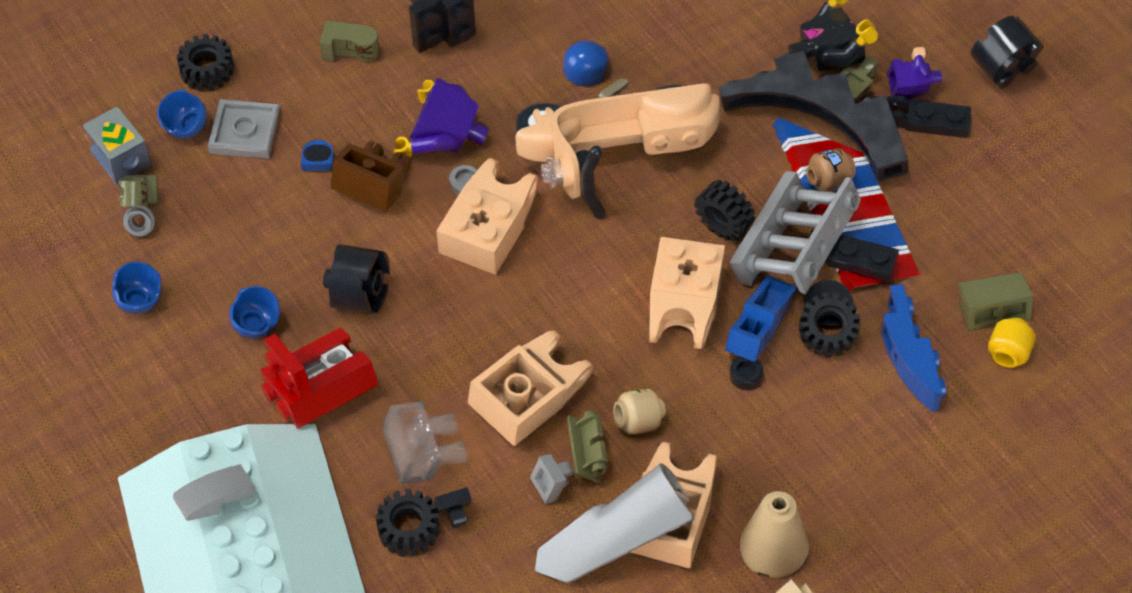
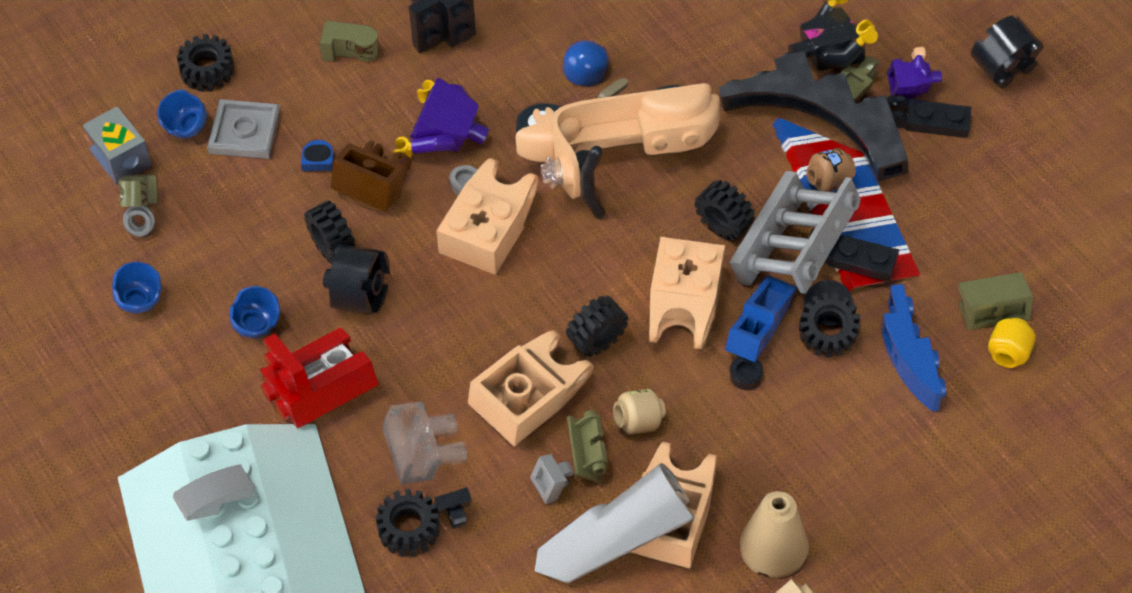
(328, 228): none -> black tyre
(597, 326): none -> black tyre

